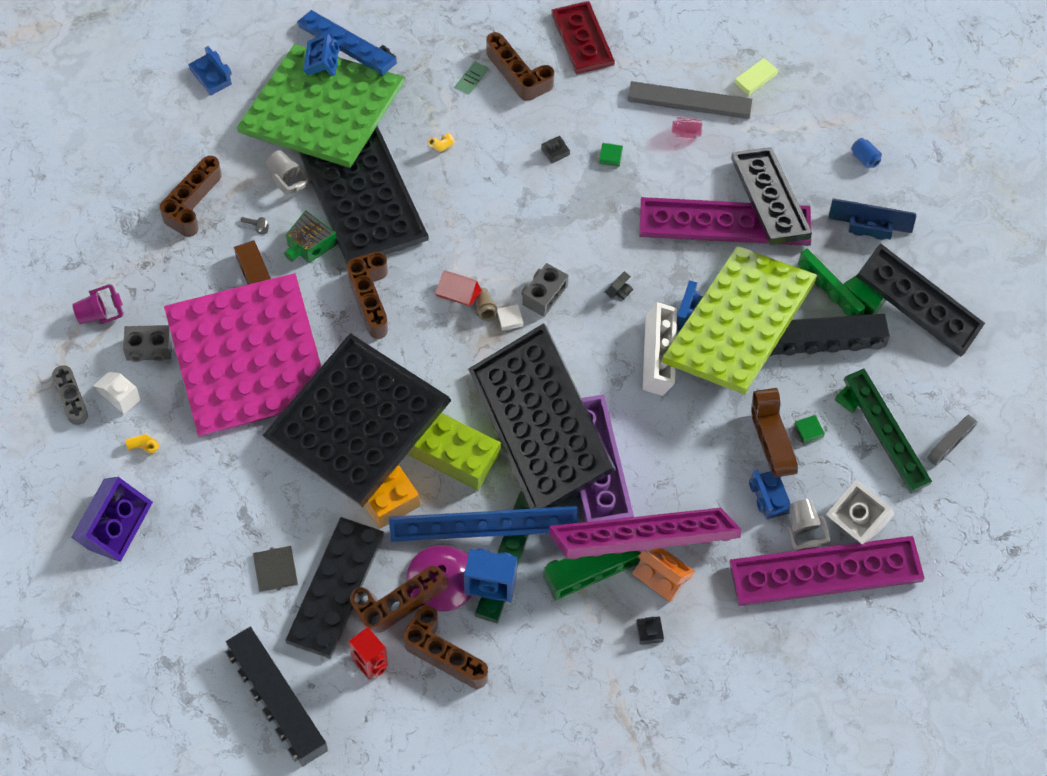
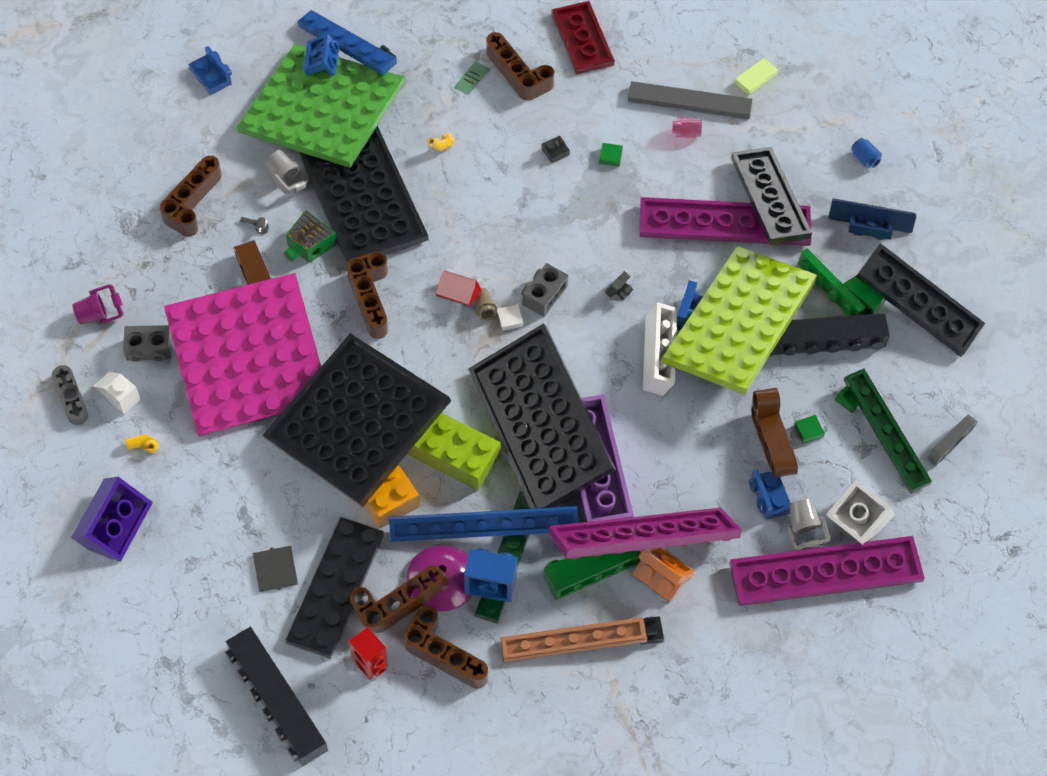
(573, 639): none -> nougat tile

